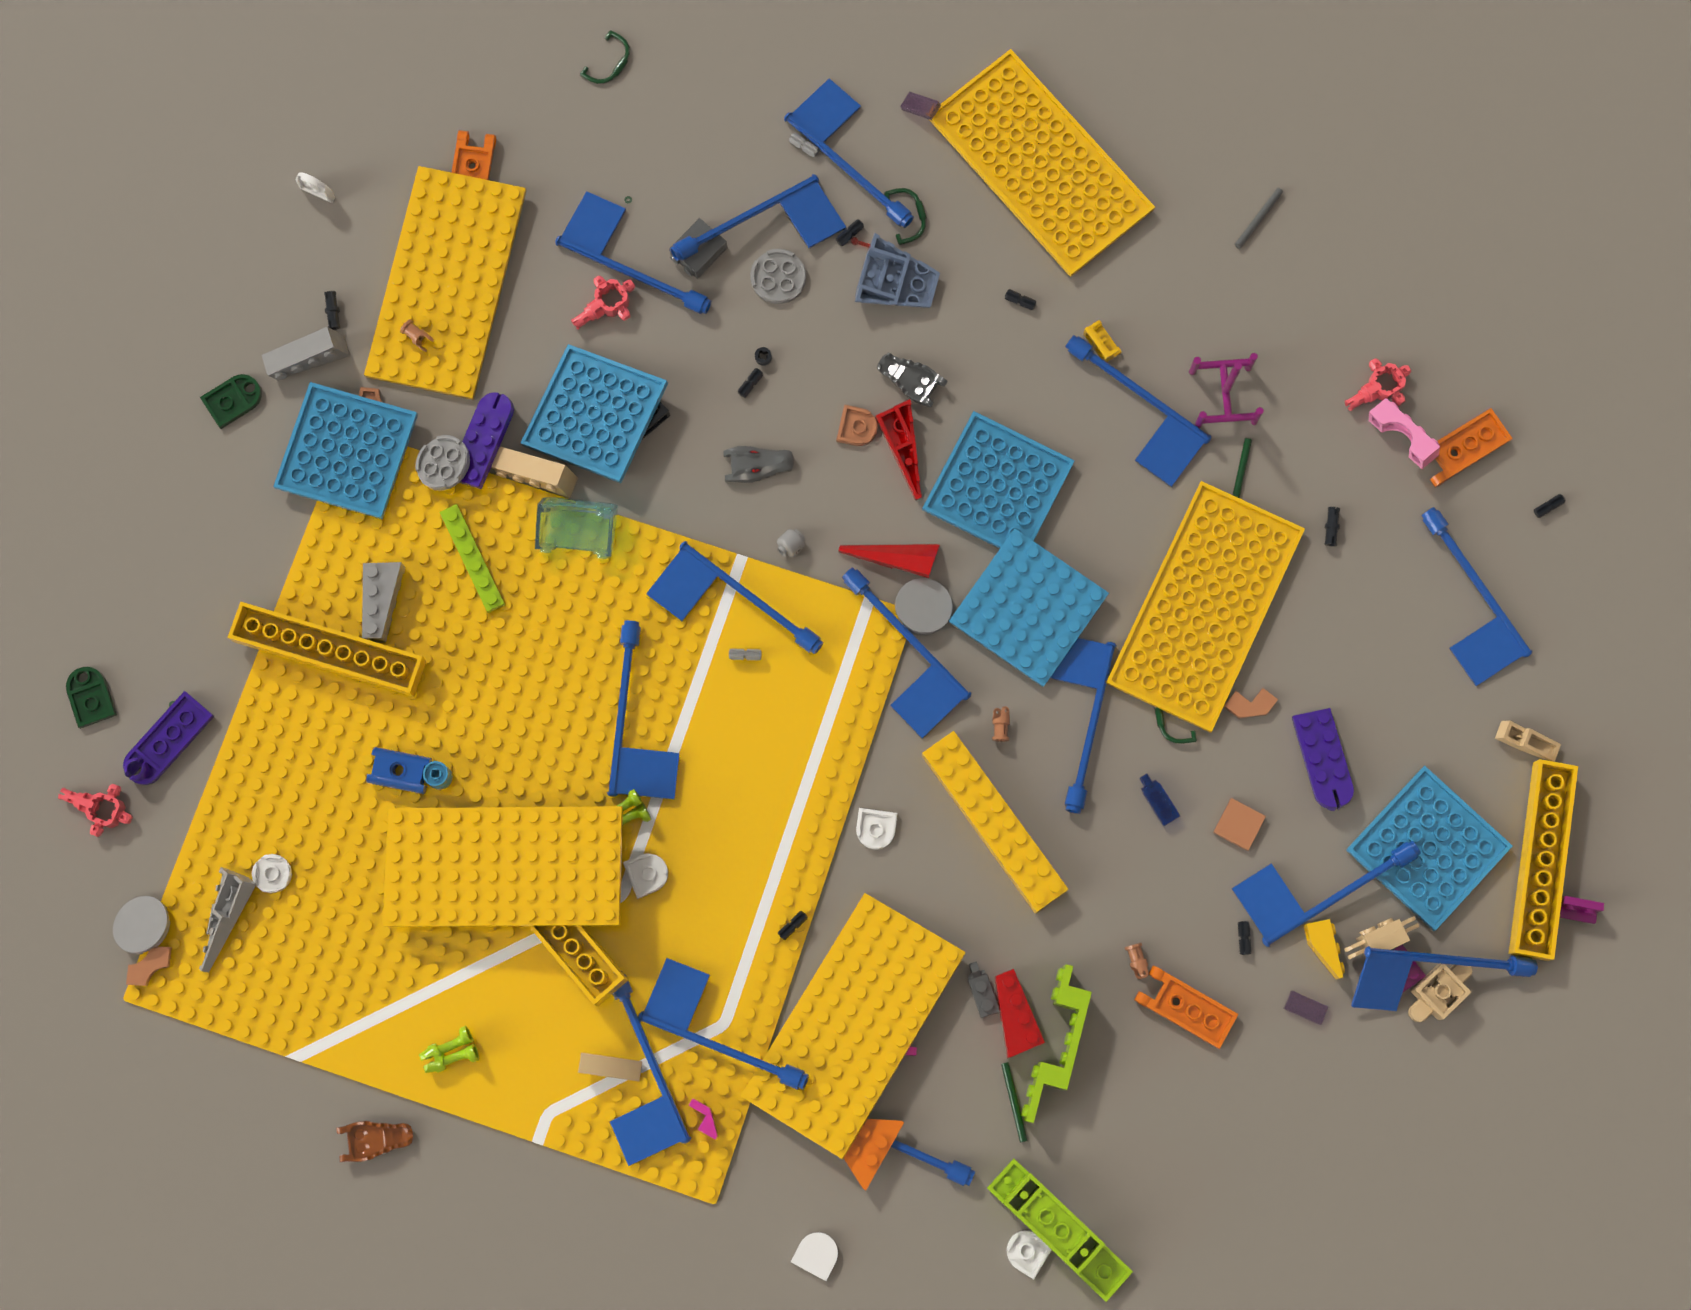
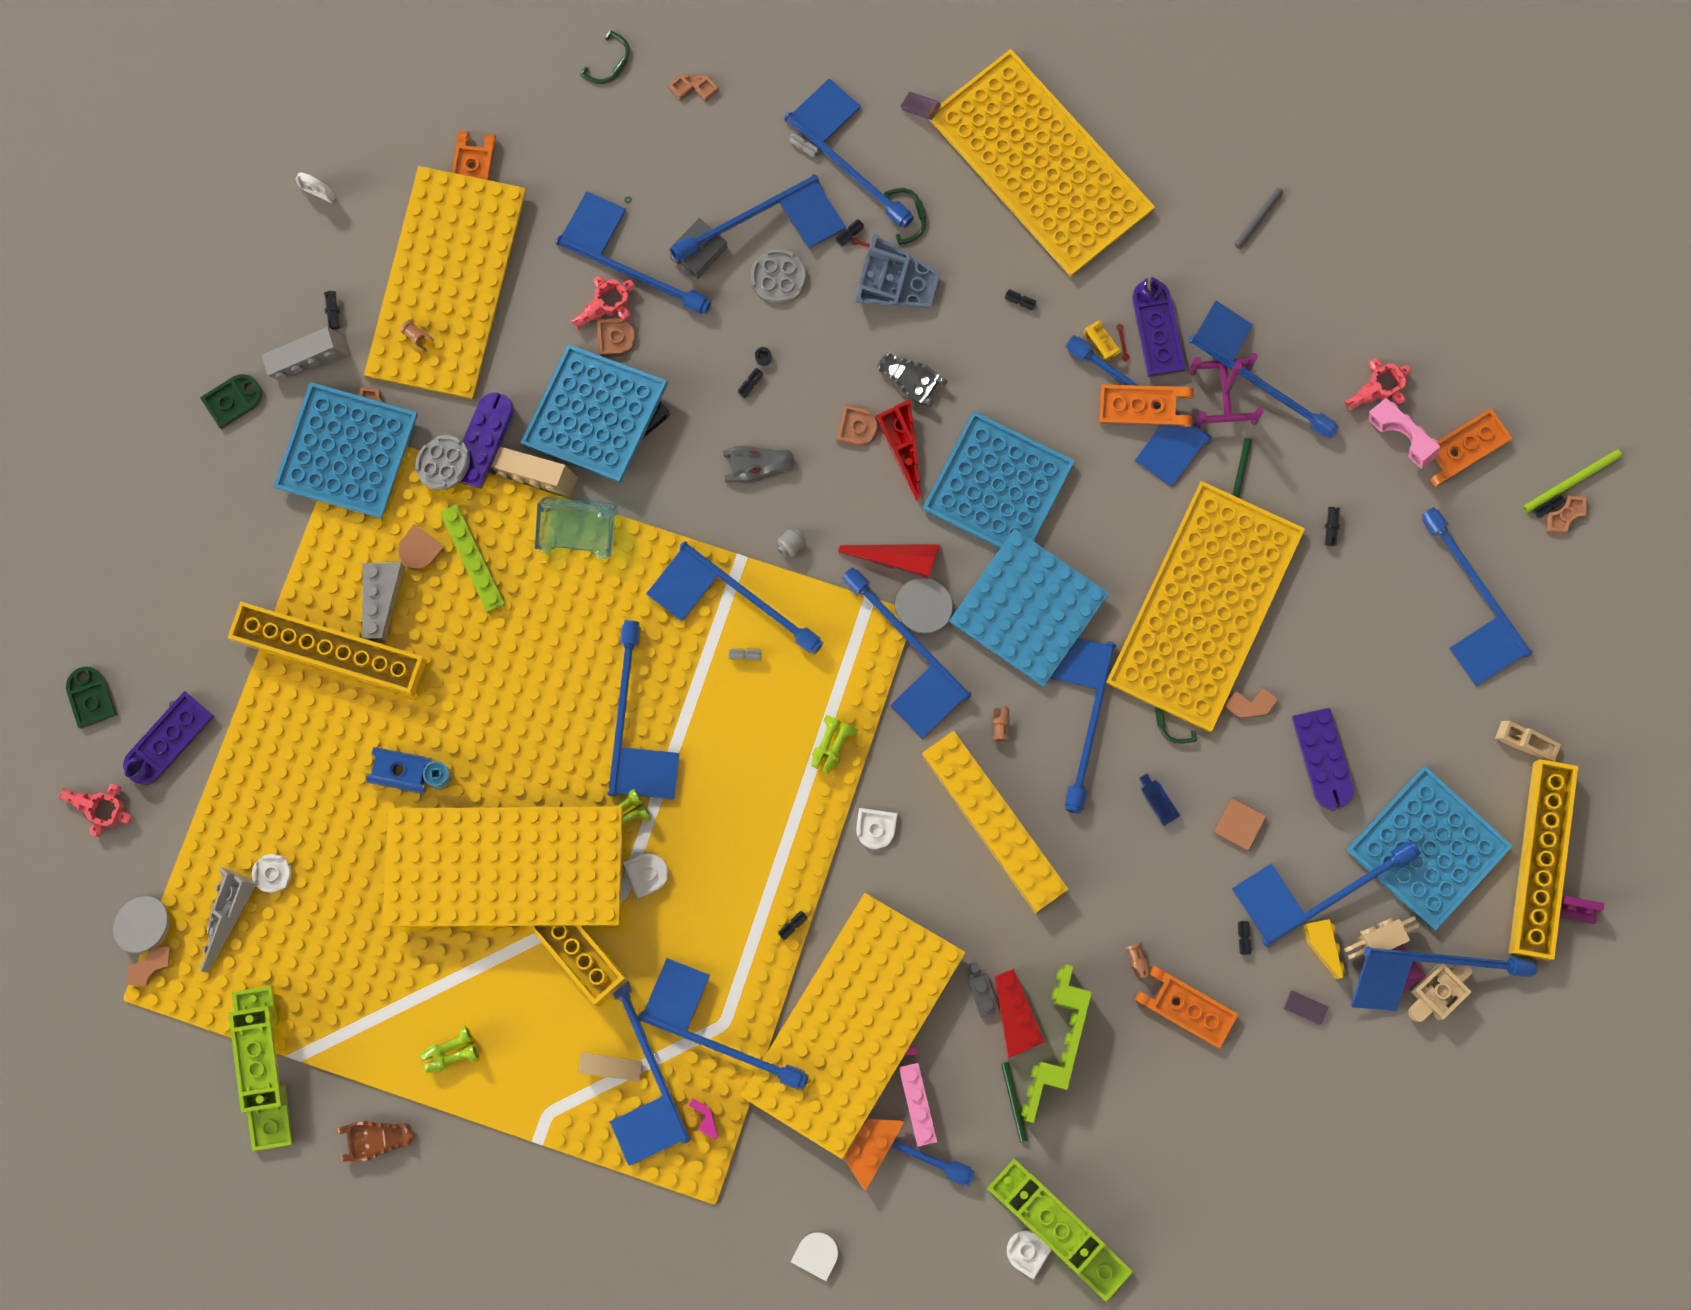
(258, 1069): none -> lime bracket
(418, 549): none -> nougat tile
(614, 337): none -> nougat tile
(686, 83): none -> nougat tile
(832, 755): none -> lime piece
(917, 1104): none -> bright pink arch
(1125, 357): none -> clear red hinge
(1135, 405): none -> orange hinge
(1157, 328): none -> dark purple plate
(1222, 337): none -> blue flag
(1573, 480): none -> lime piece
(1573, 508): none -> nougat tile

